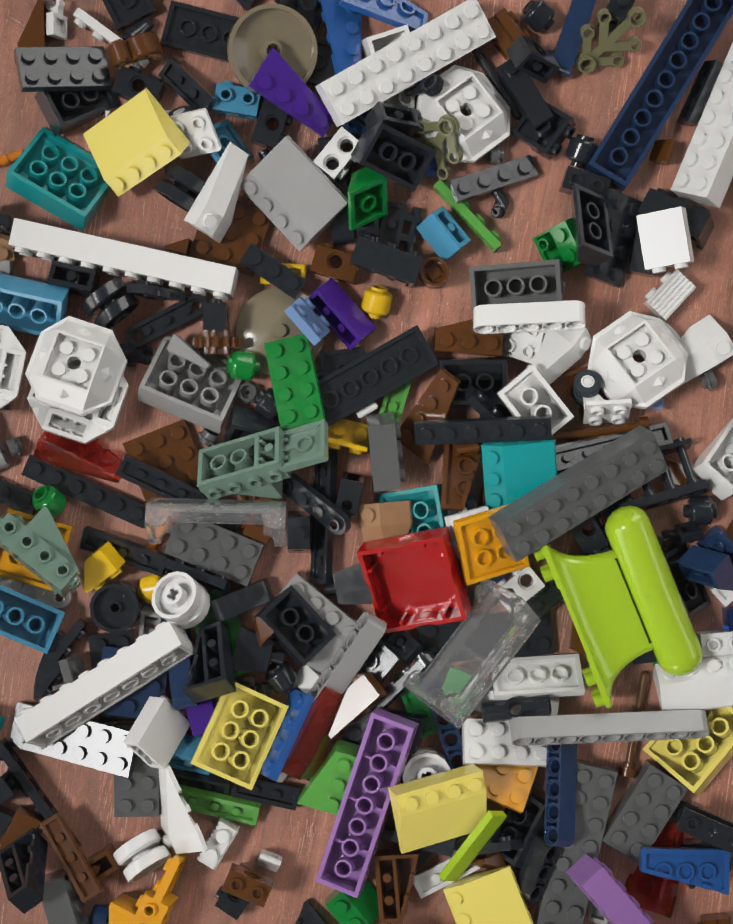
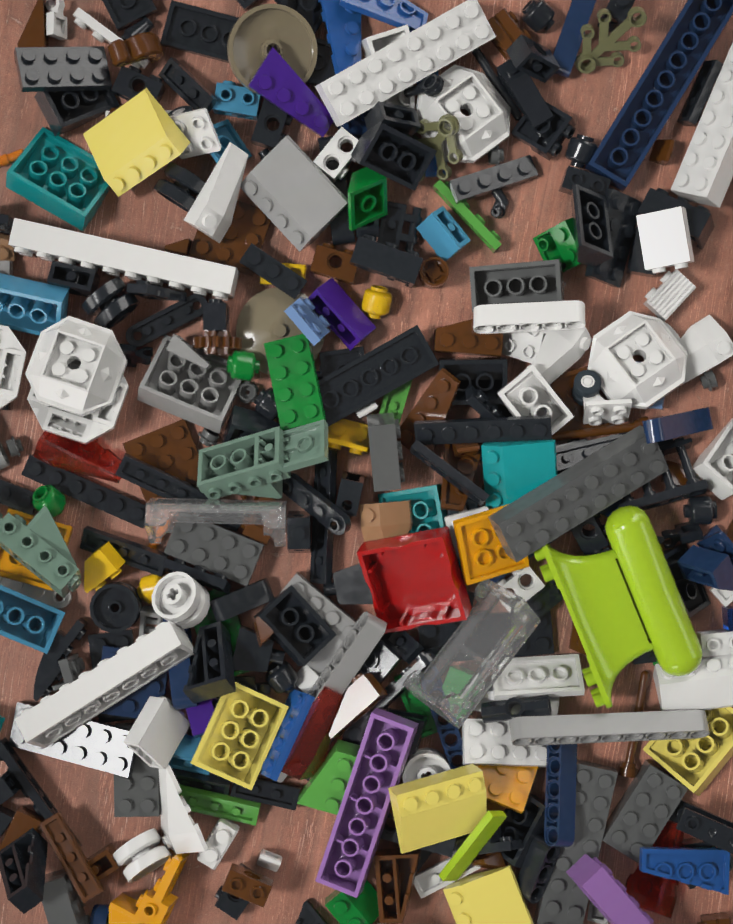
(449, 473): none -> black tile
(677, 425): none -> dark blue beam

